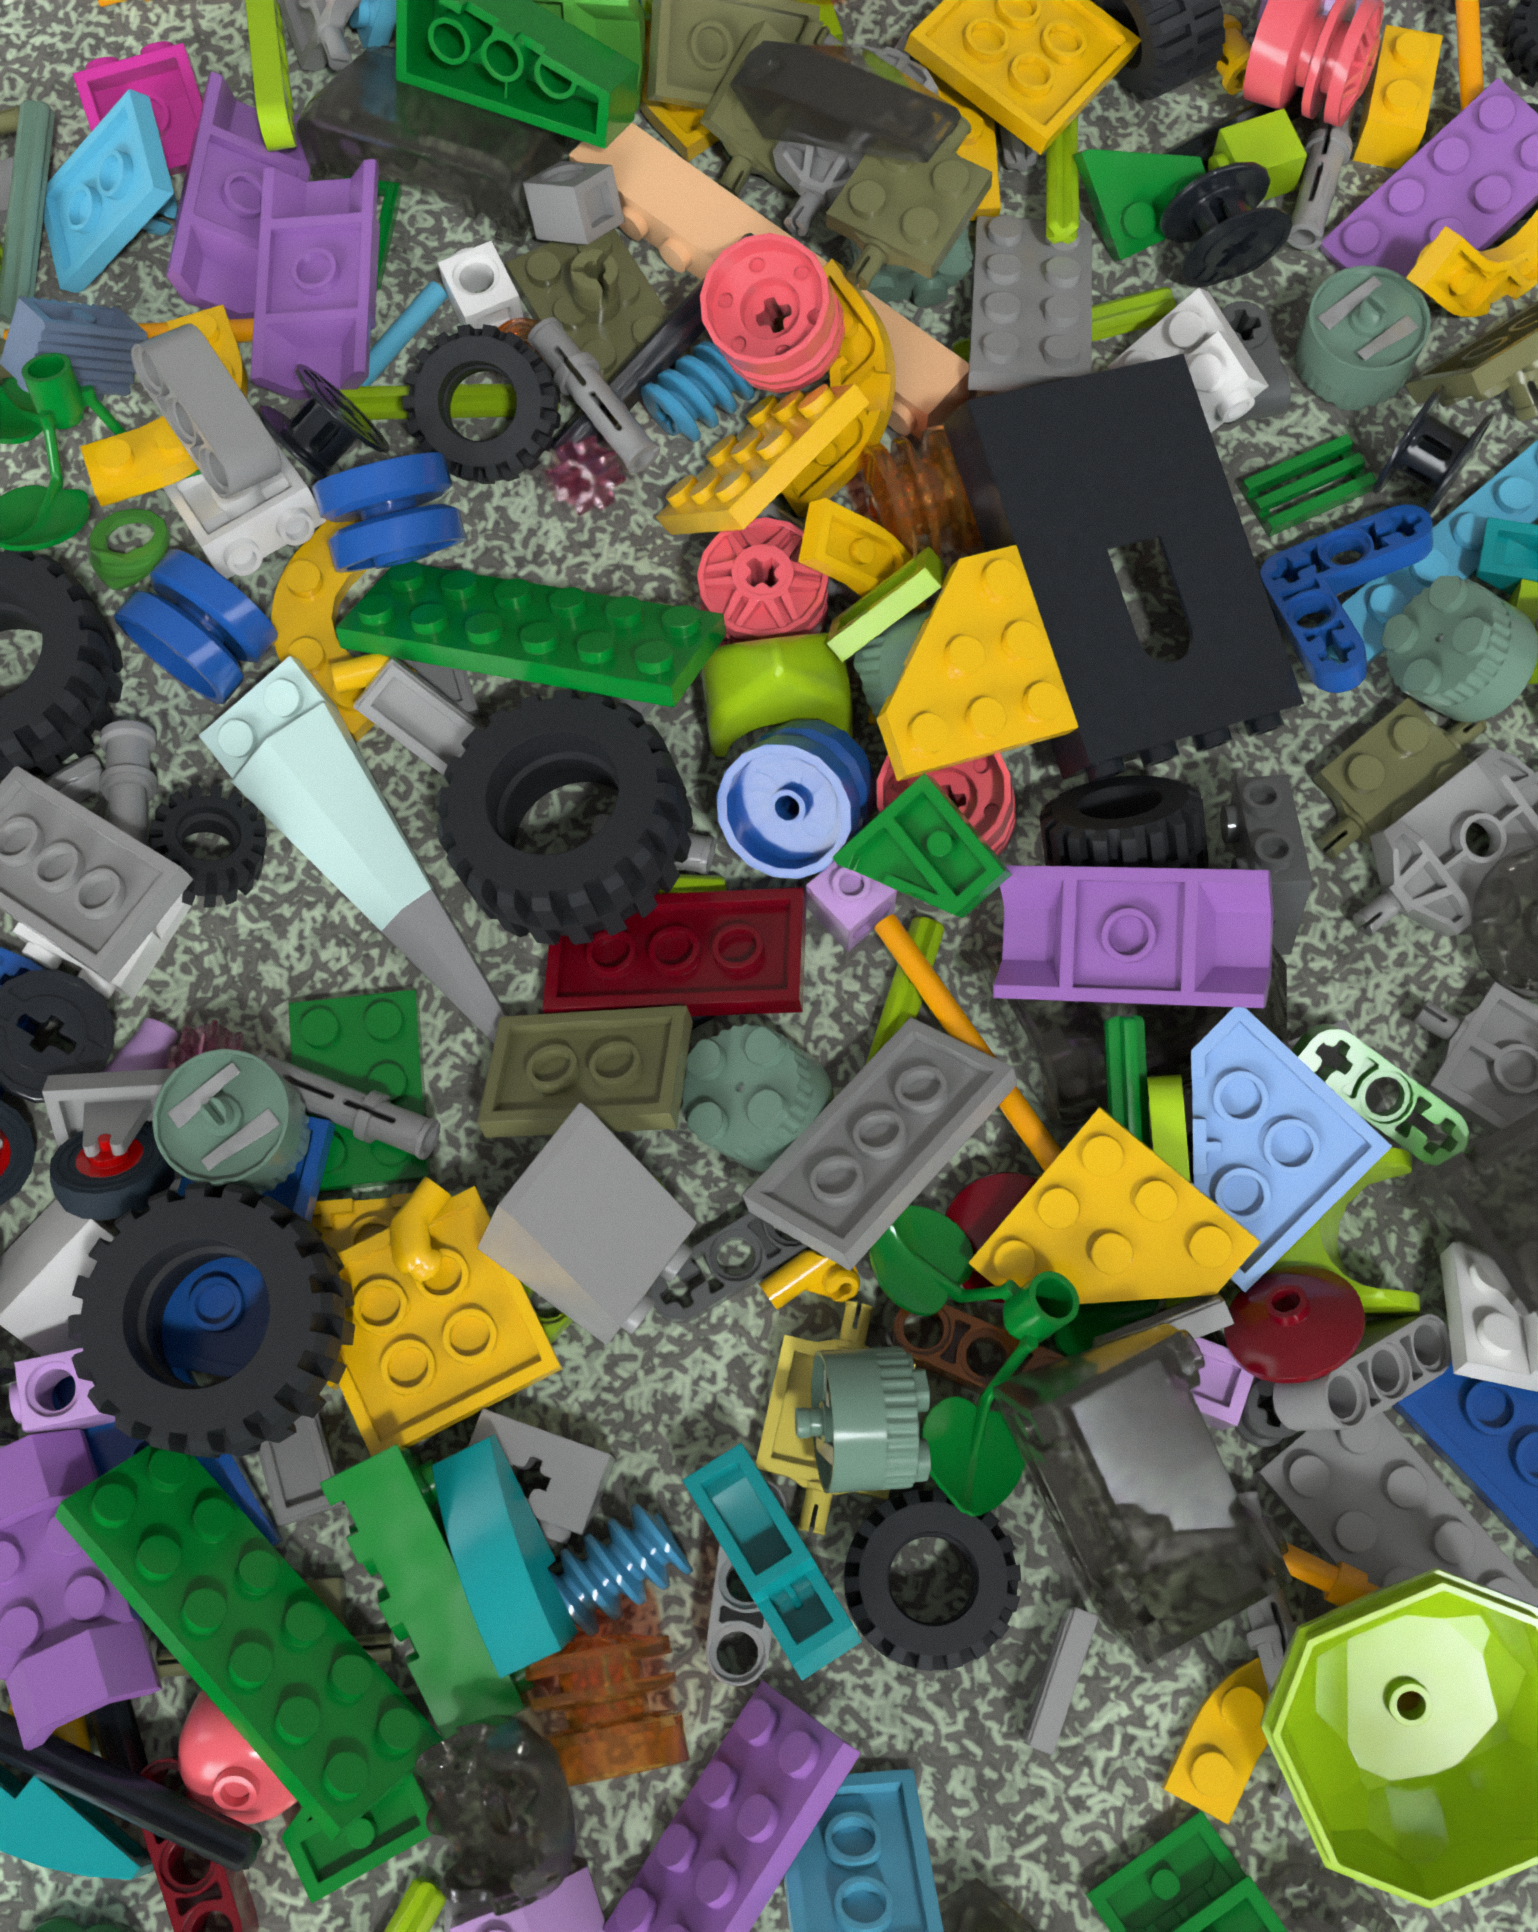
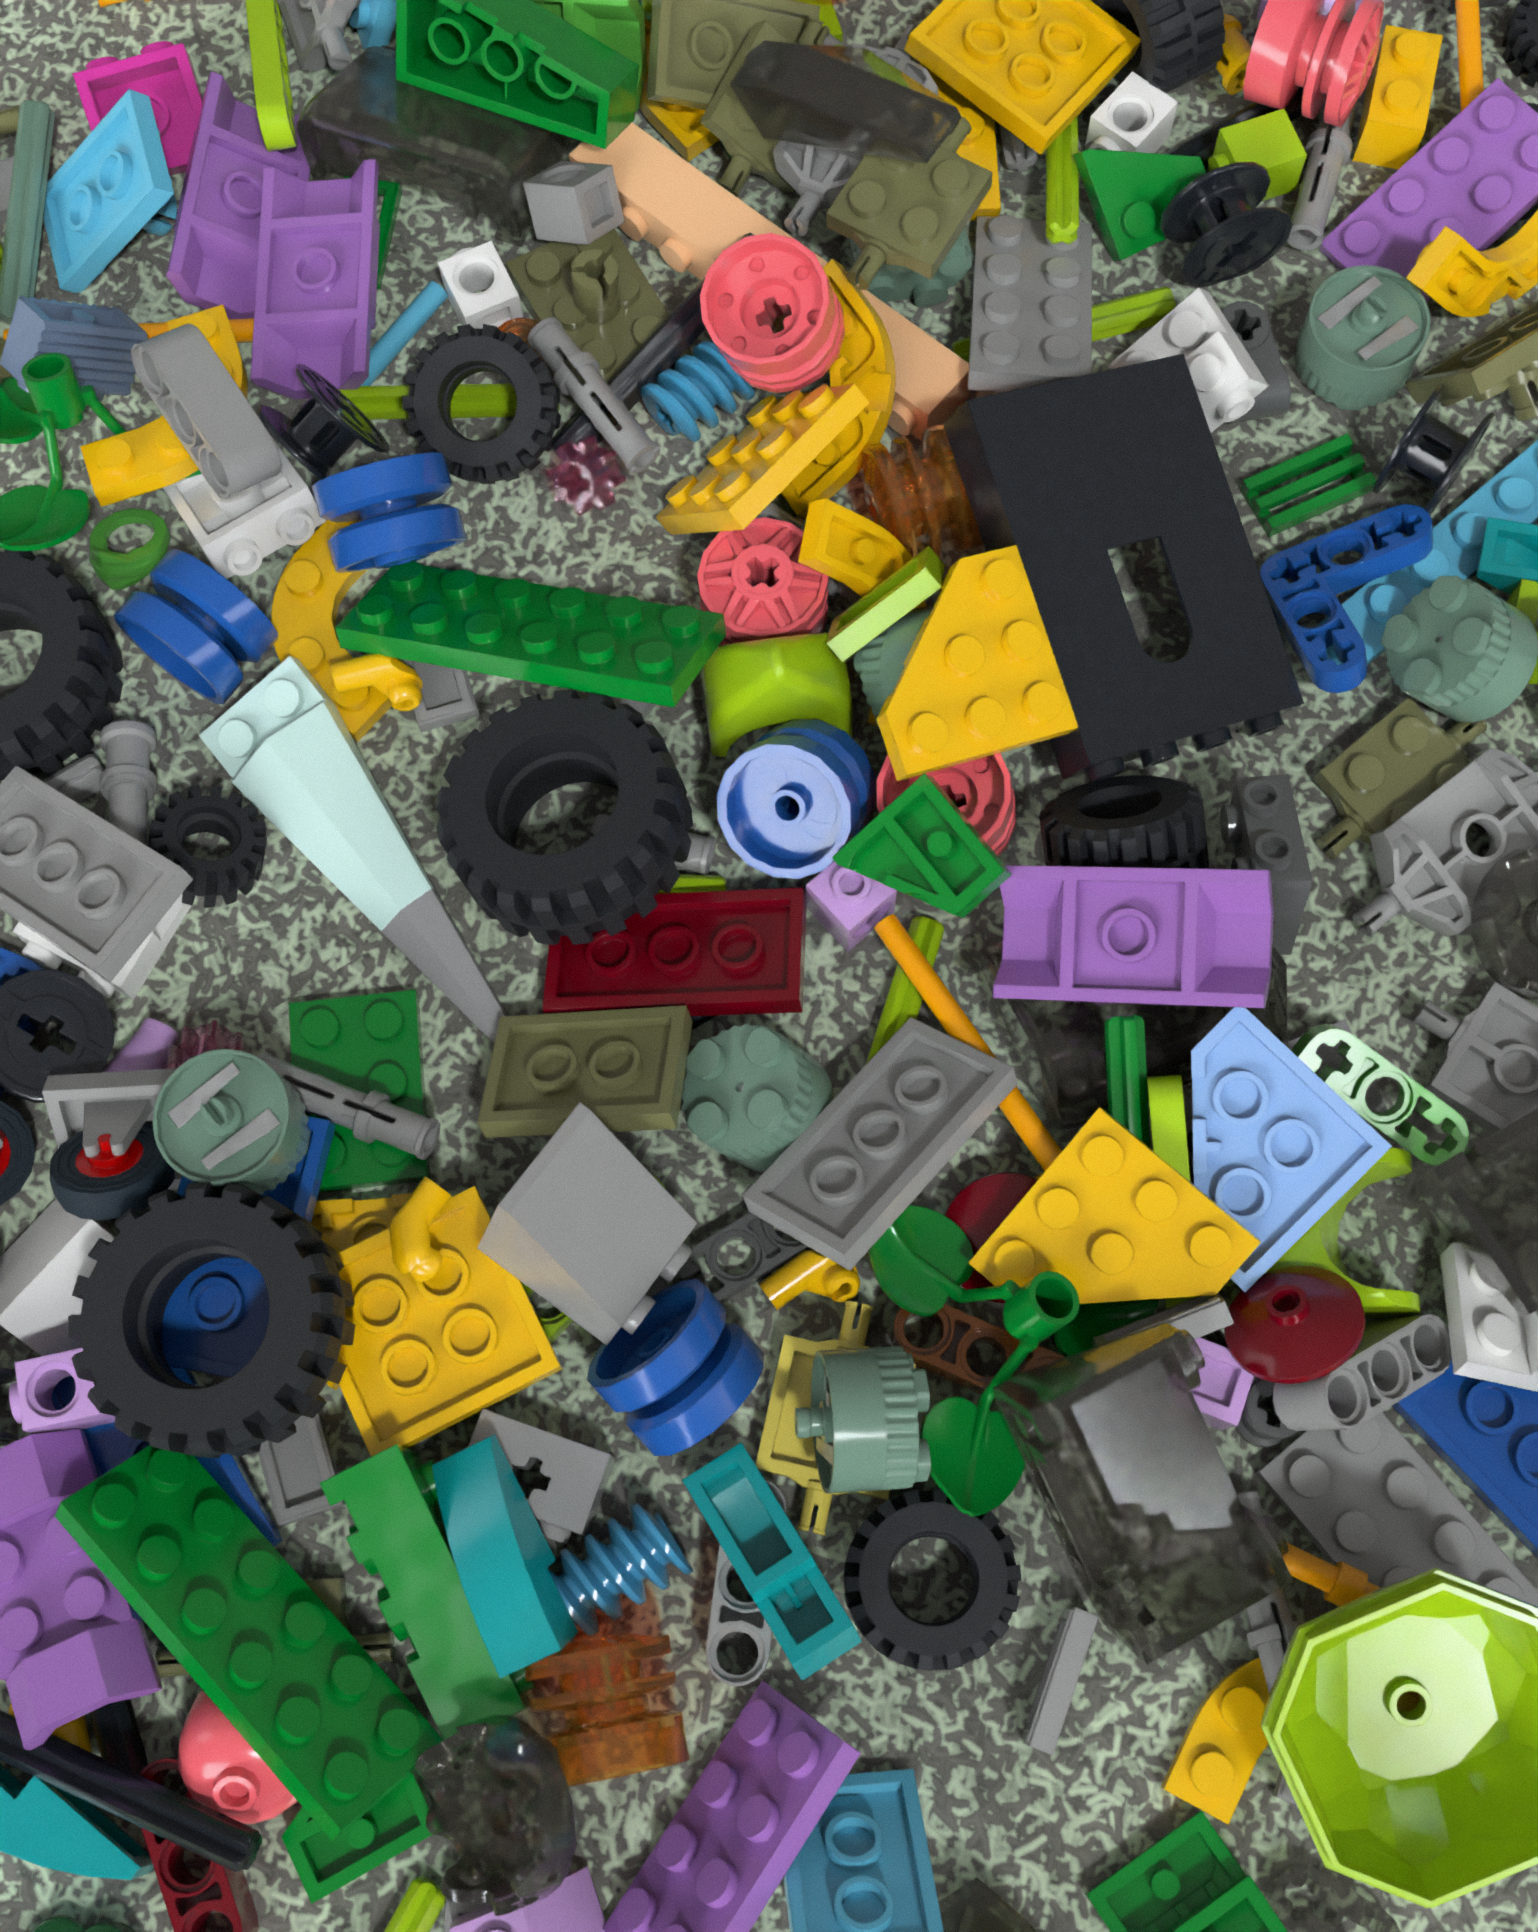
(416, 714): light grey tile -> none
(678, 1369): none -> blue wheel
(1132, 118): none -> white brick

